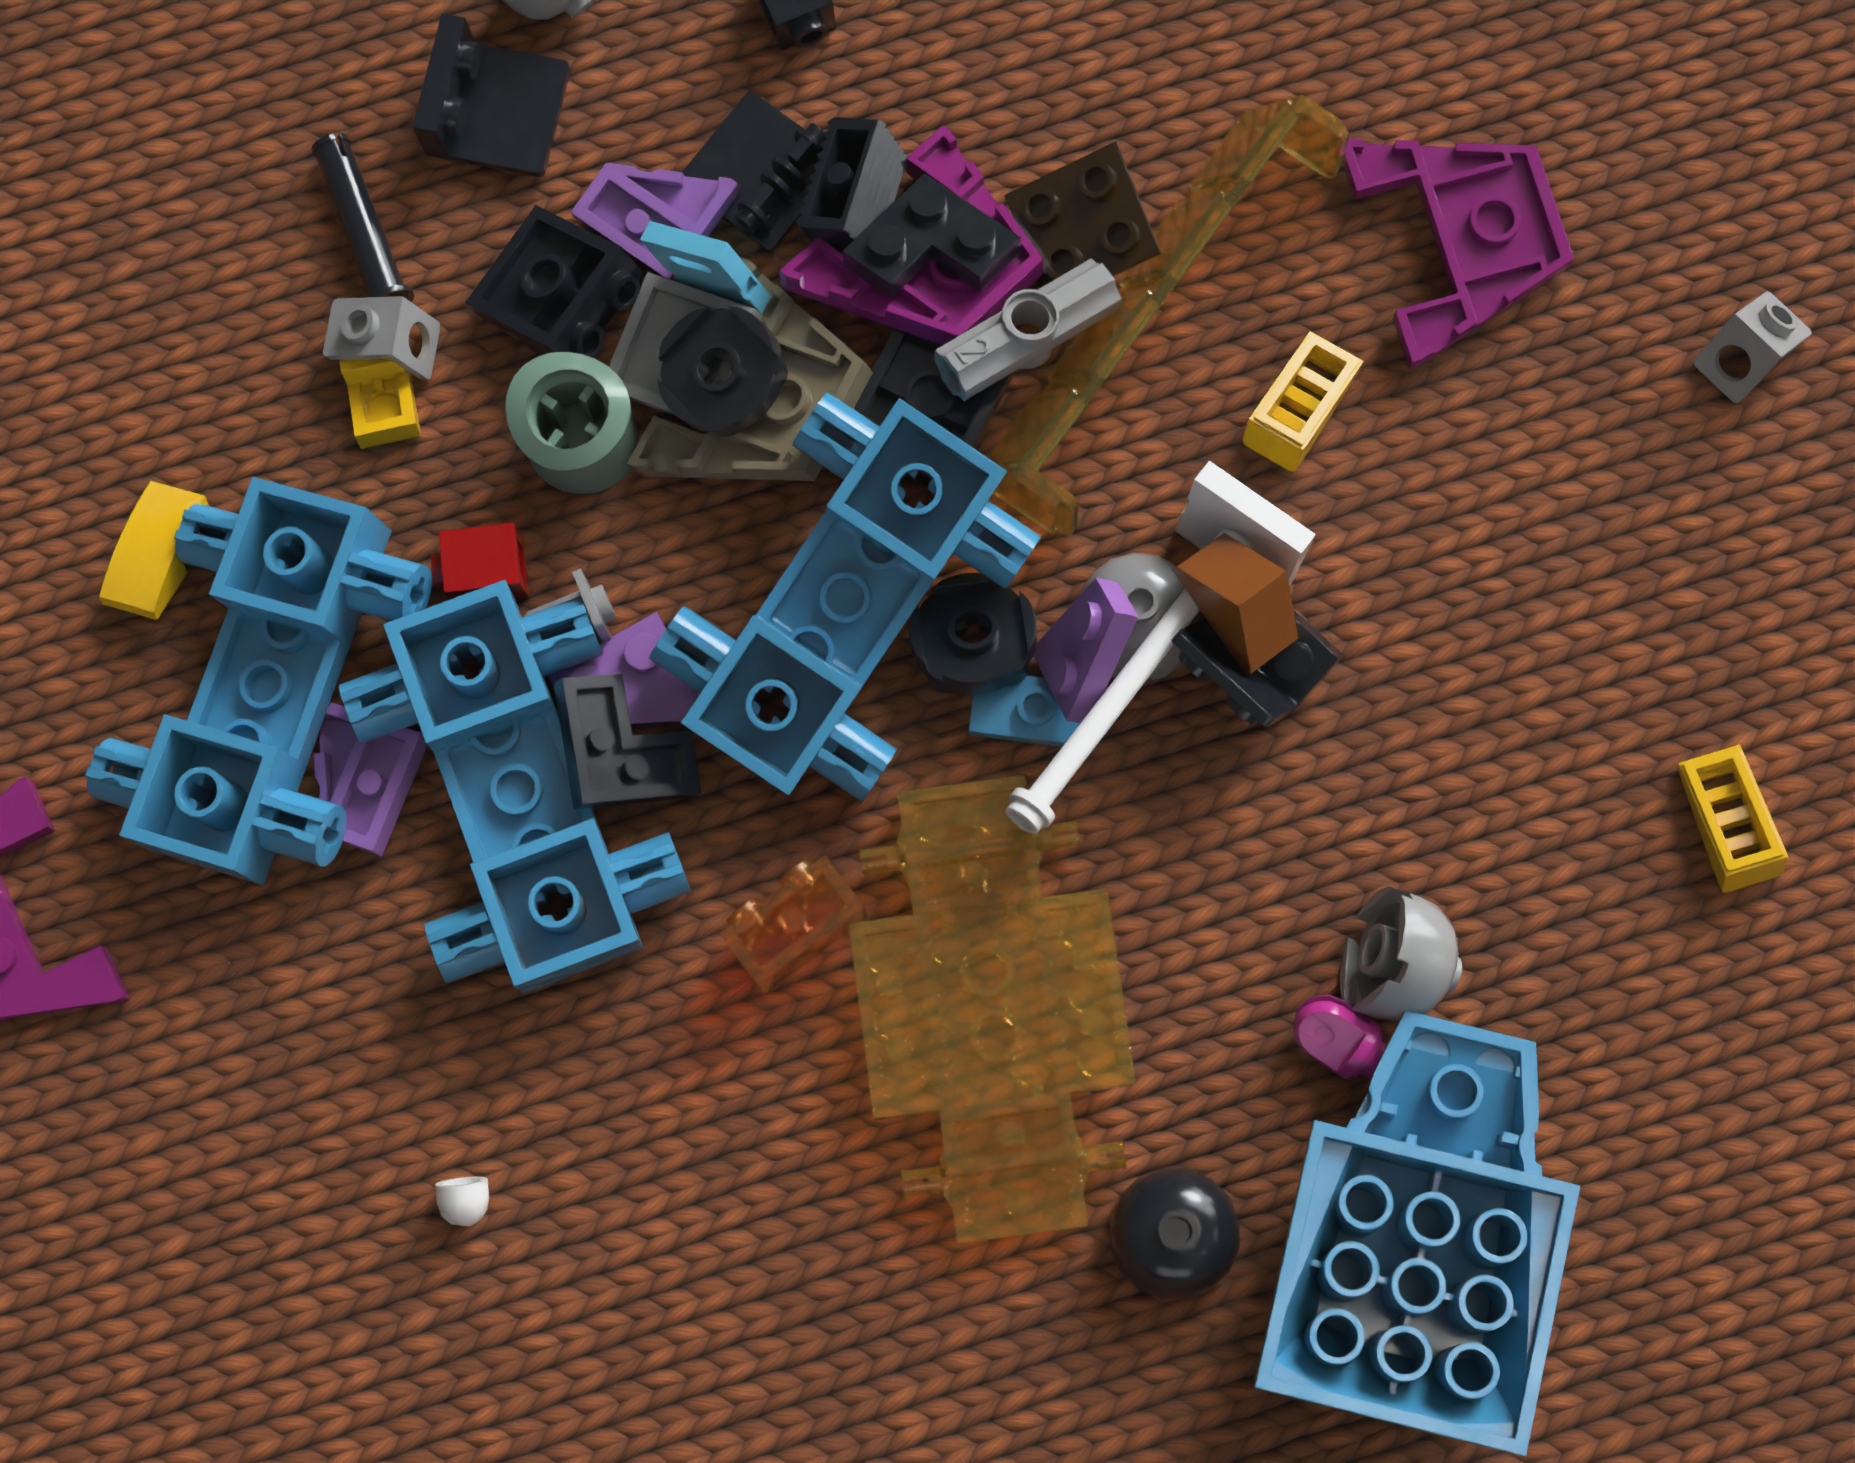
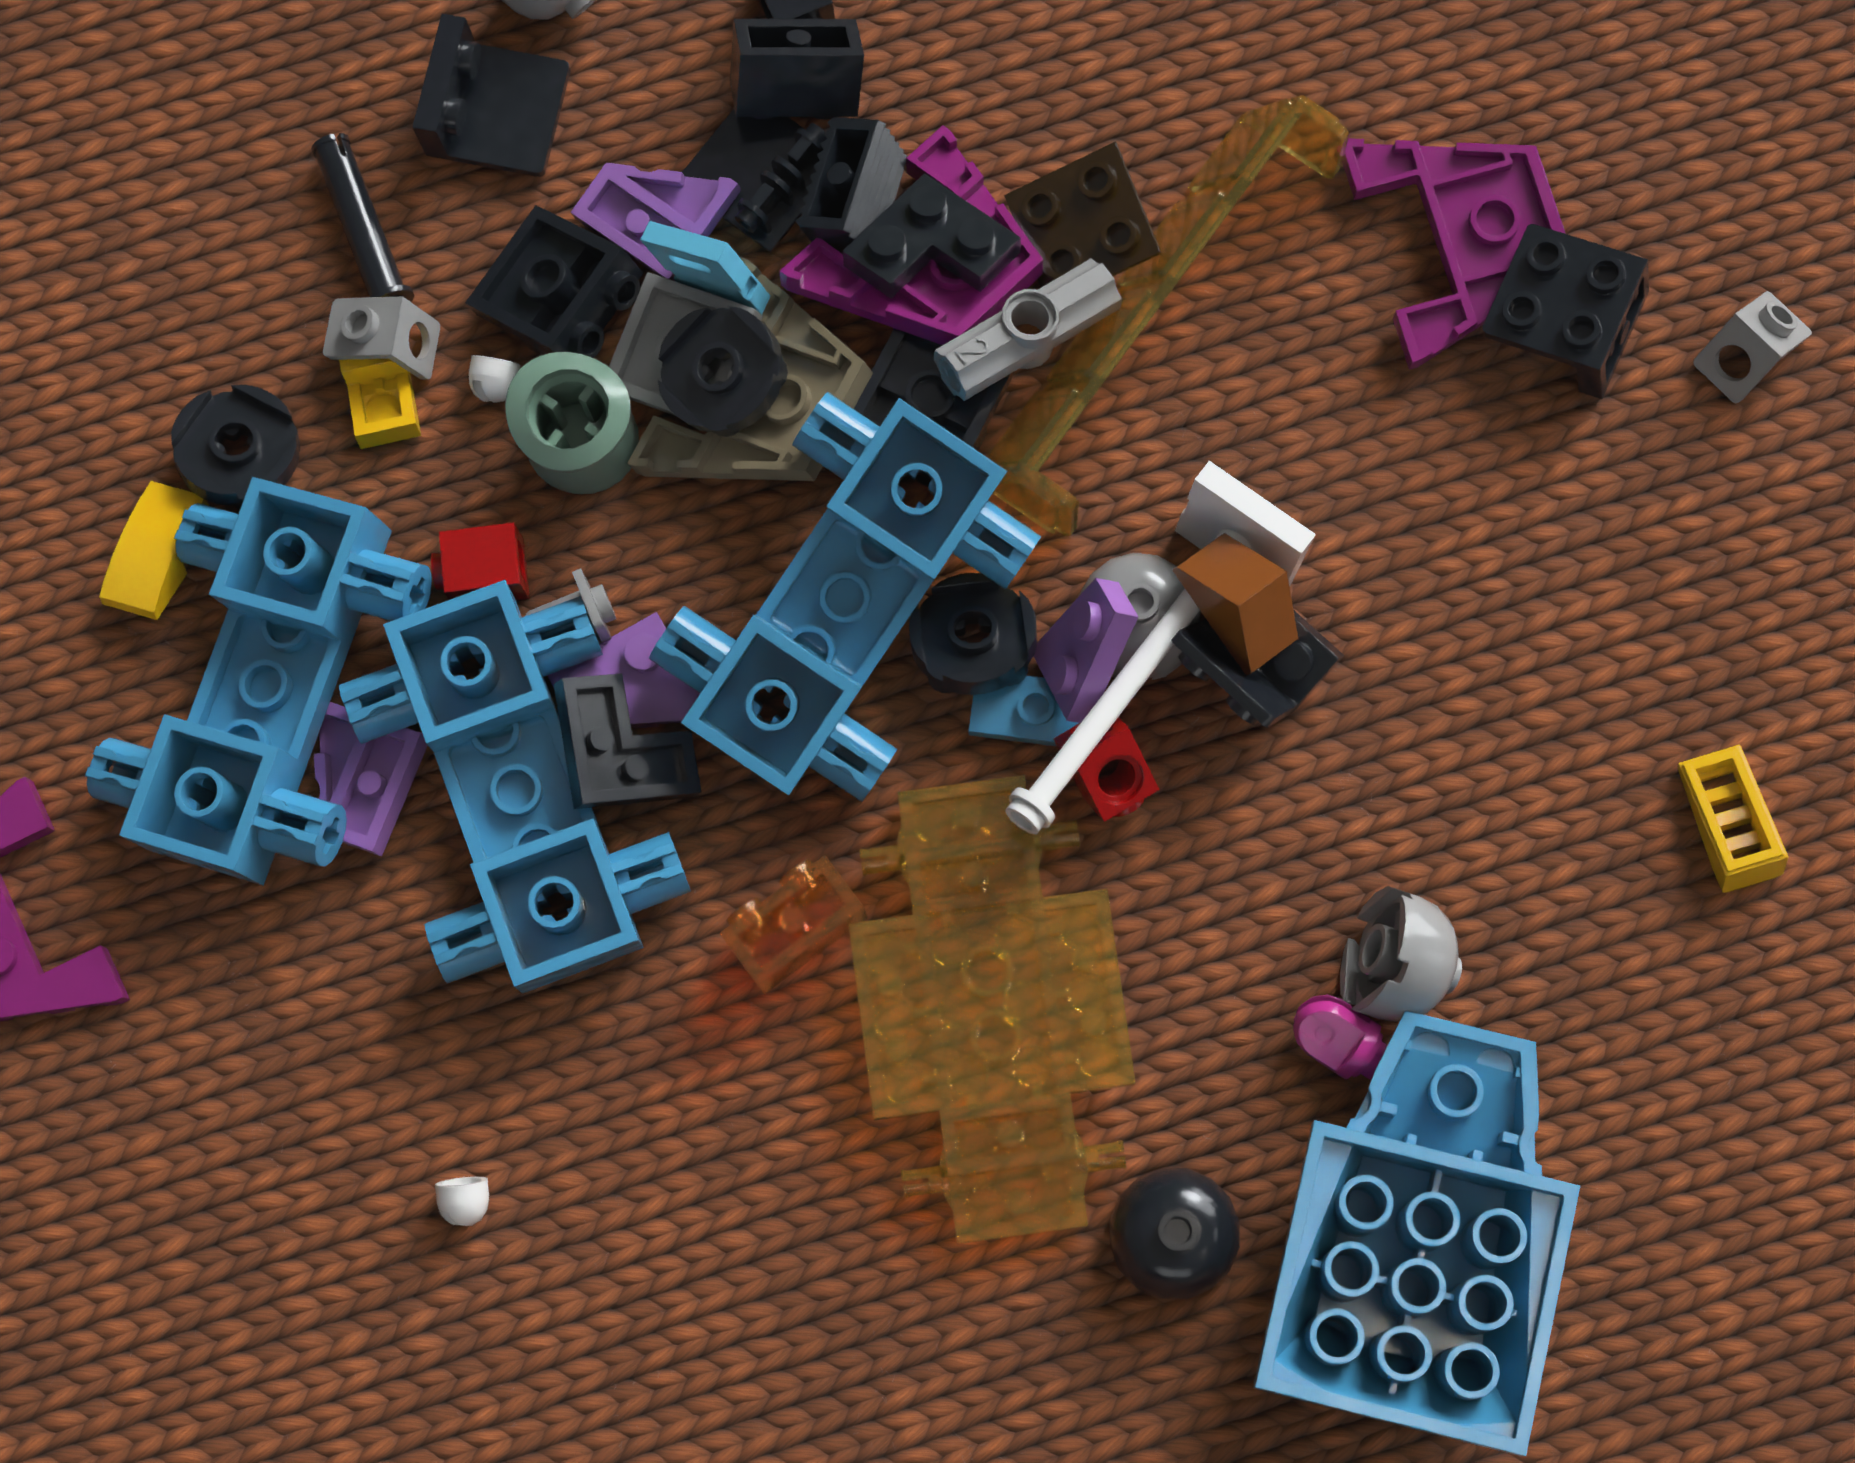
(210, 420): none -> black plate
(491, 377): none -> white hinge
(796, 68): none -> black brick
(1126, 786): none -> red brick
(1280, 433): yellow slope -> none
(1570, 303): none -> black bracket

